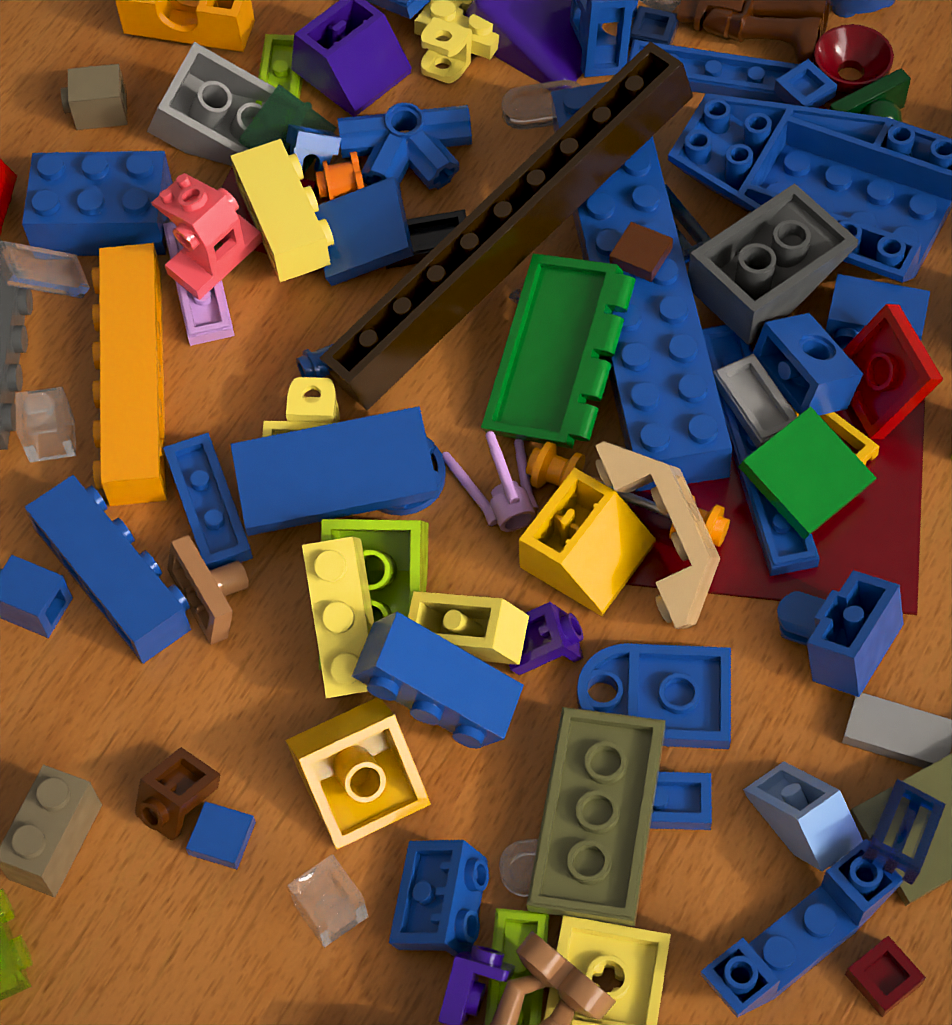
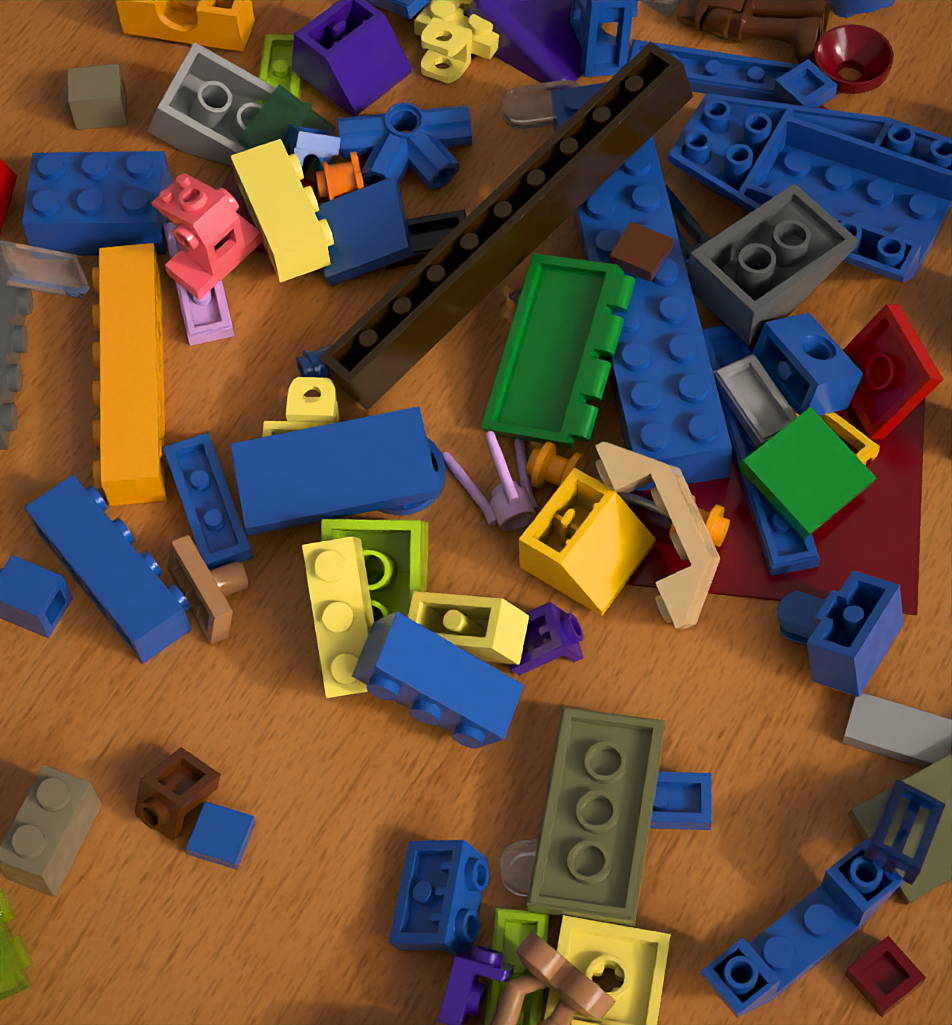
(45, 424): clear brick -> none
(328, 900): clear brick -> none
(358, 772): yellow slope -> none
(654, 26): dark blue tile -> none
(666, 683): blue tile -> none
(805, 815): light blue slope -> none
(860, 299): blue brick -> none
(879, 98): dark green tile -> none

